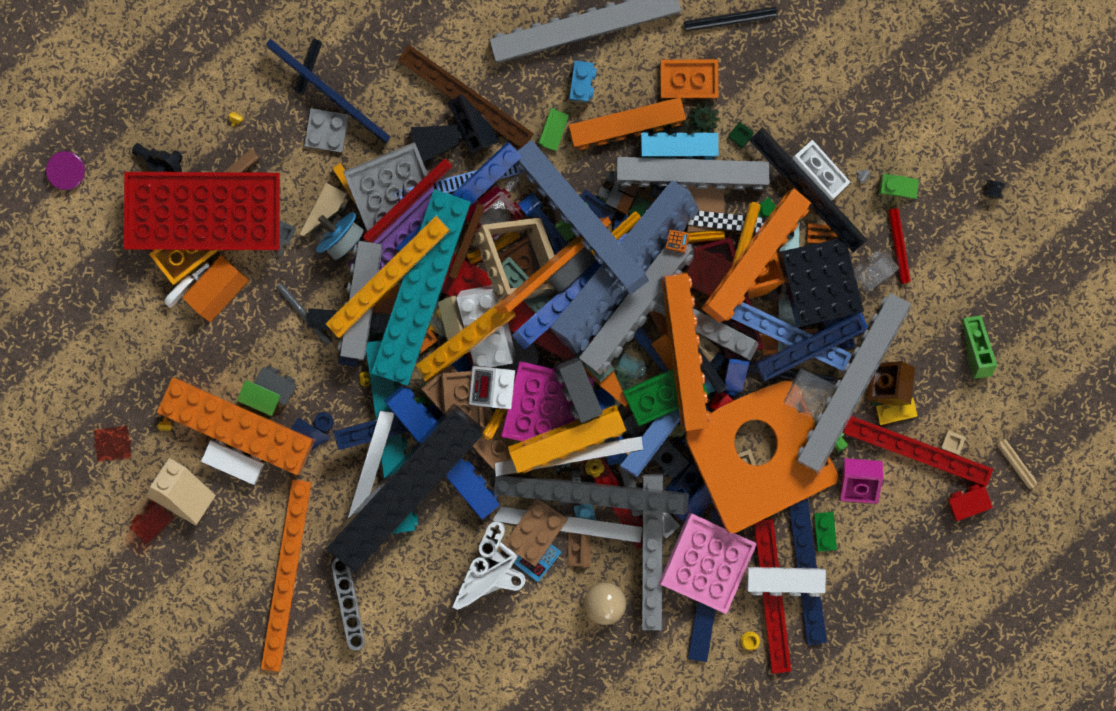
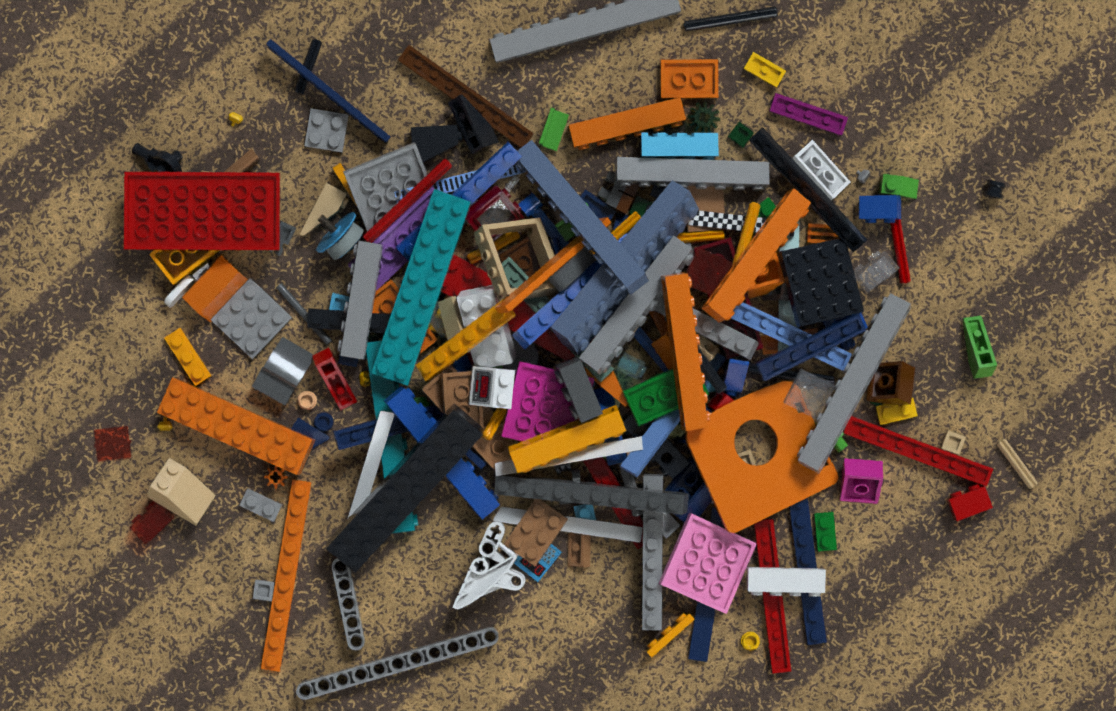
(65, 170): magenta tile -> none
(187, 356): none -> light orange plate
(233, 461): white brick -> none
(251, 318): none -> light grey plate
(258, 398): bright green panel -> none
(260, 505): none -> light grey plate
(263, 590): none -> light grey tile
(272, 481): none -> orange gear
(288, 362): none -> dark grey slope
(307, 400): none -> light nougat plate
(334, 378): none -> red slope
(338, 301): none -> medium azure plate
(387, 662): none -> light grey beam
(388, 277): light orange plate -> none
(466, 240): reddish brown tile -> none
(475, 458): none -> dark blue tile
(581, 81): dark azure brick -> none
(594, 462): yellow plate -> none
(605, 603): tan piece -> none
(669, 633): none -> light orange plate
(677, 241): orange tile -> none
(764, 70): none -> yellow plate
(808, 114): none -> magenta plate
(880, 208): none -> blue brick

